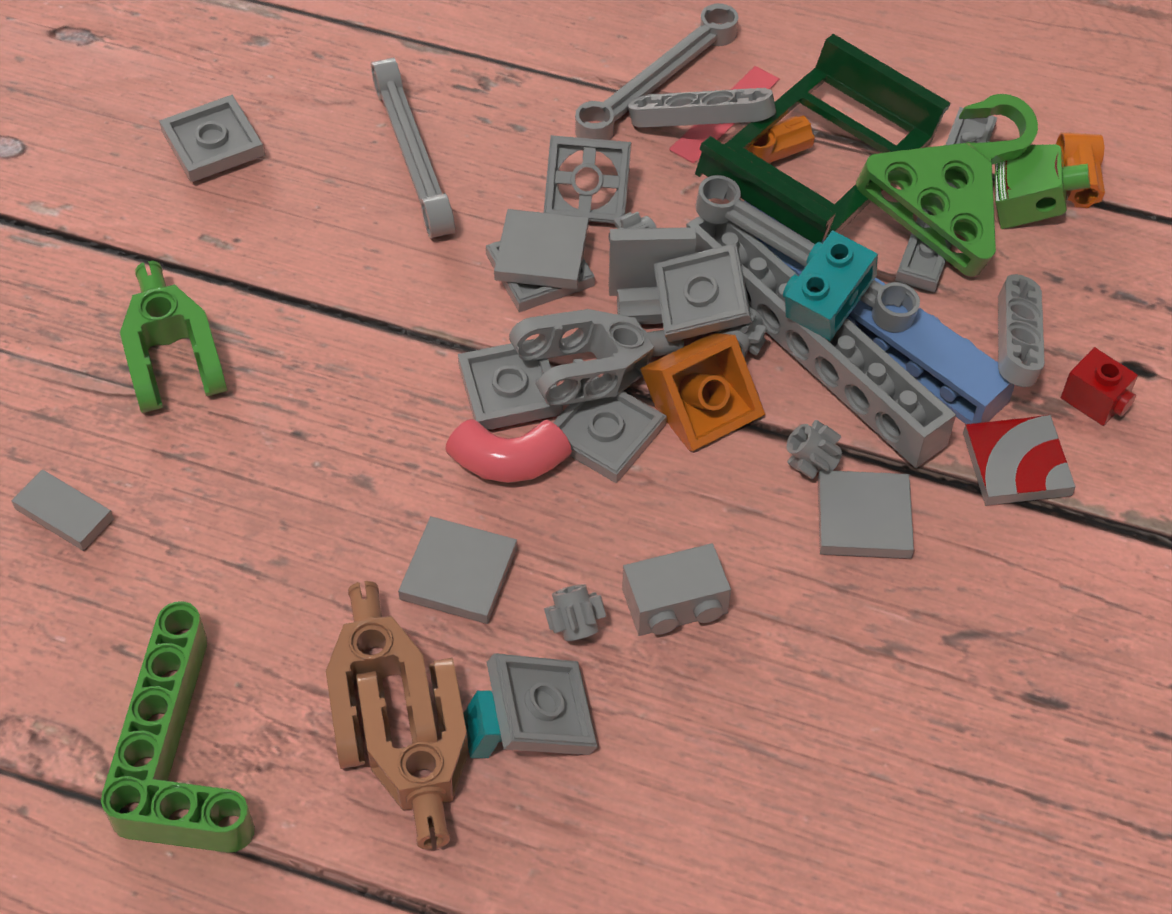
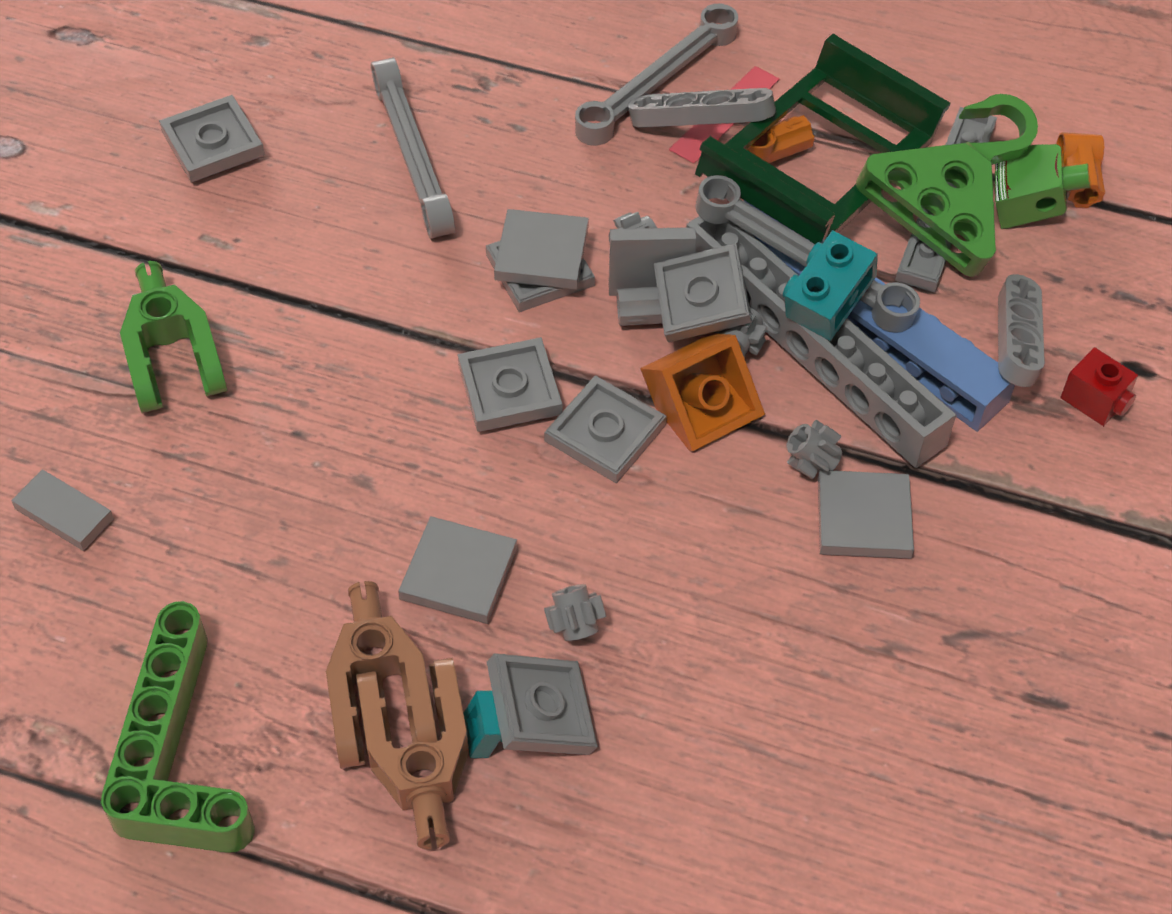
(506, 458): coral cylinder -> none
(562, 147): light grey piece -> none
(614, 340): light grey piece -> none
(676, 590): light grey brick -> none
(1018, 460): tile -> none

